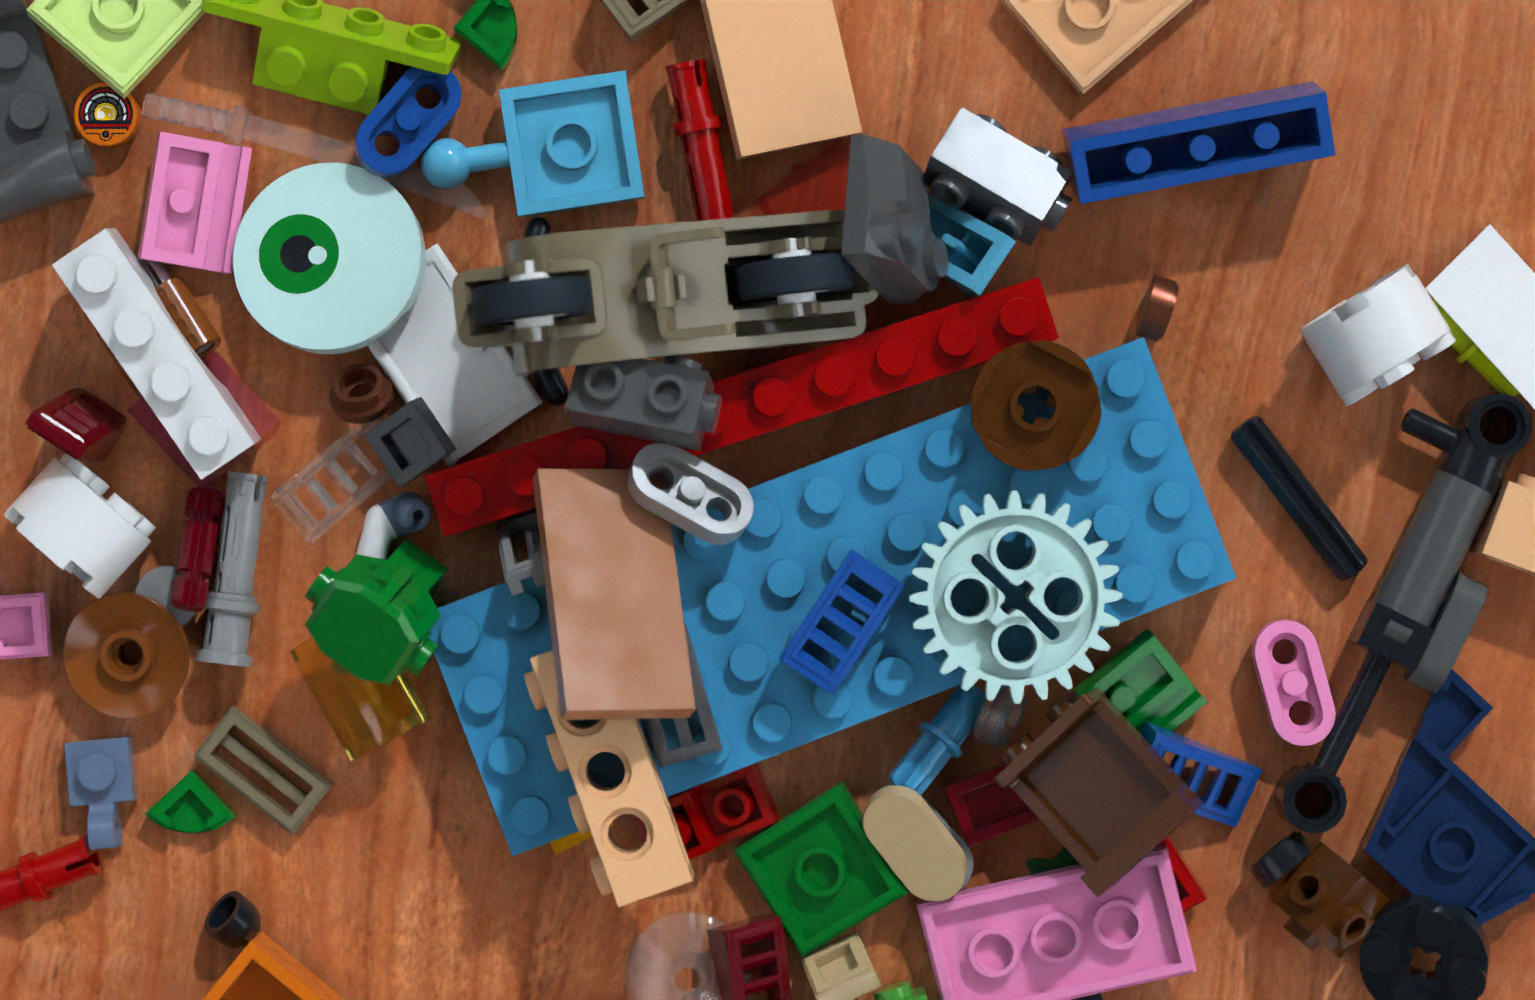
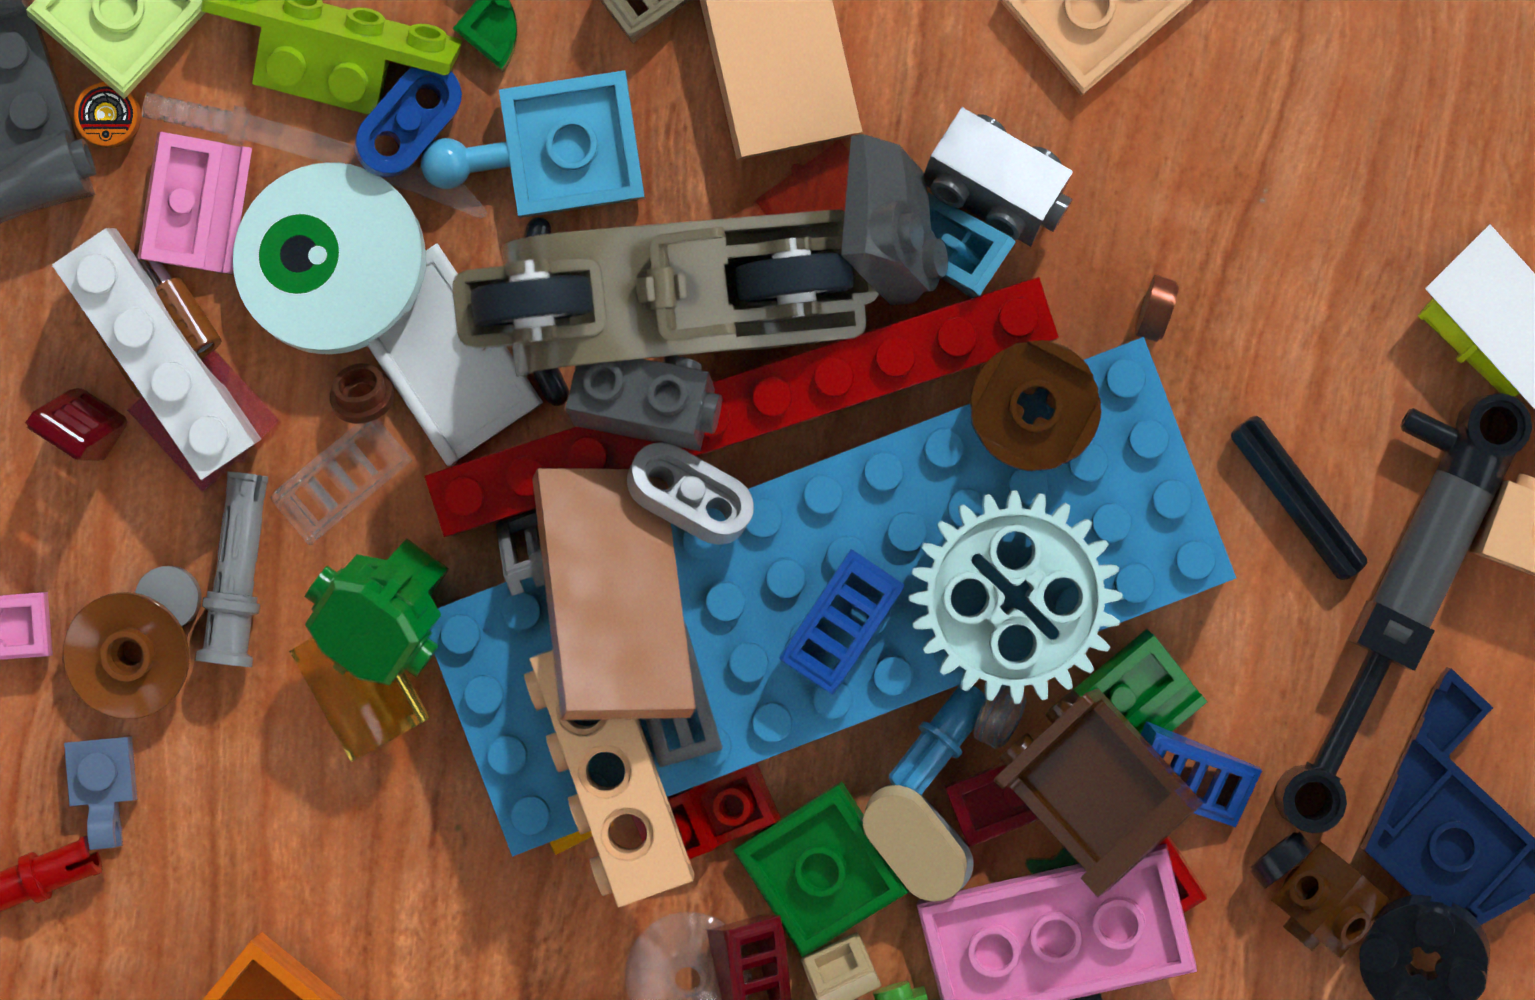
(79, 527): white brick -> none
(191, 807): green tile -> none
(196, 549): dark red axle -> none
(232, 920): black hinge -> none
(278, 749): dark tan tile -> none
(391, 521): arm -> none
(410, 442): black plate -> none
(700, 140): red pin -> none
(1199, 142): blue brick -> none
(1296, 680): bright pink plate -> none
(1377, 335): white brick -> none
(1451, 631): dark grey beam -> none

